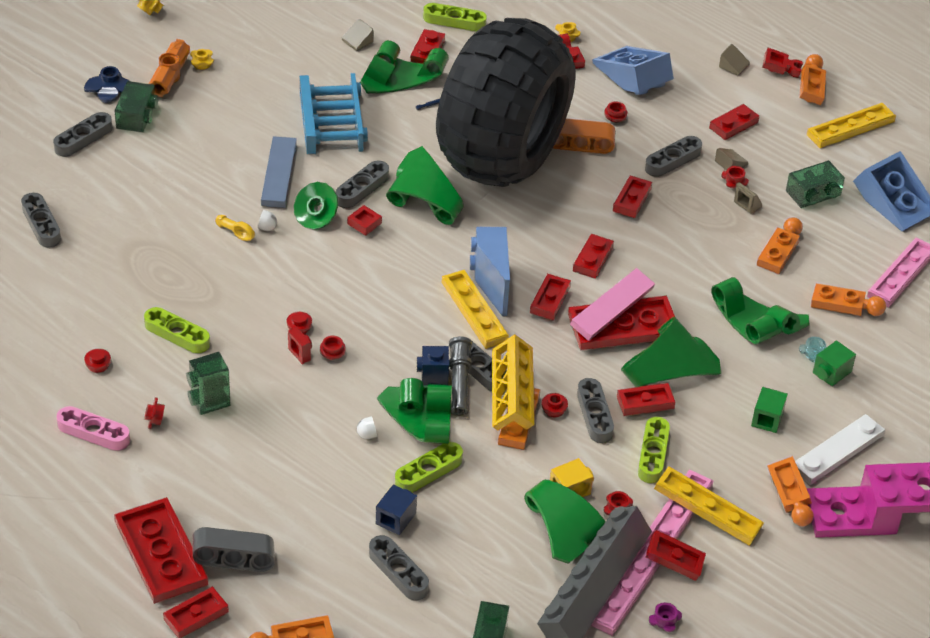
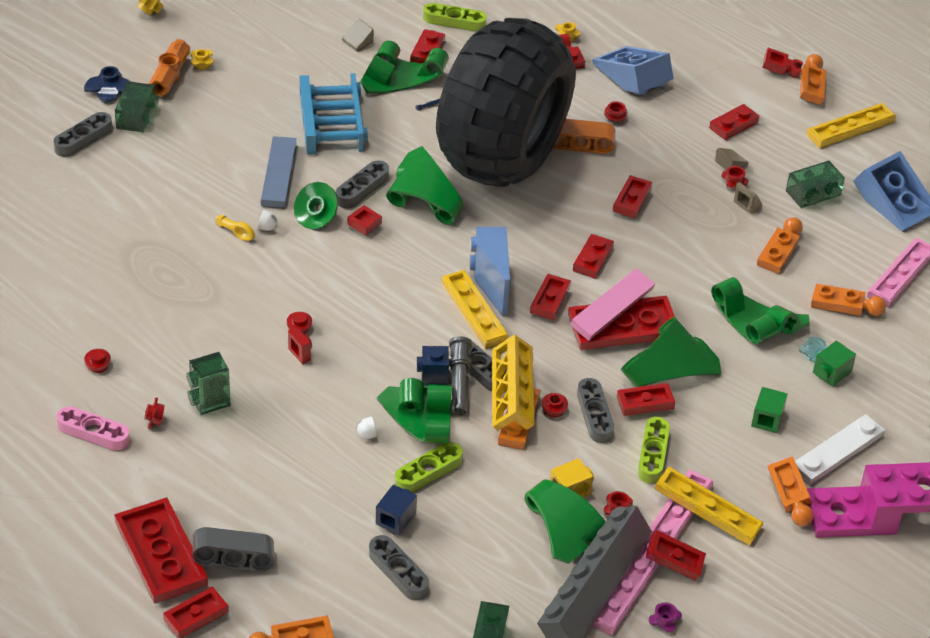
(41, 211): dark grey beam -> none
(183, 339): lime beam -> none
(332, 347): red plate -> none
(660, 163): dark grey beam -> none
(733, 60): dark tan slope -> none

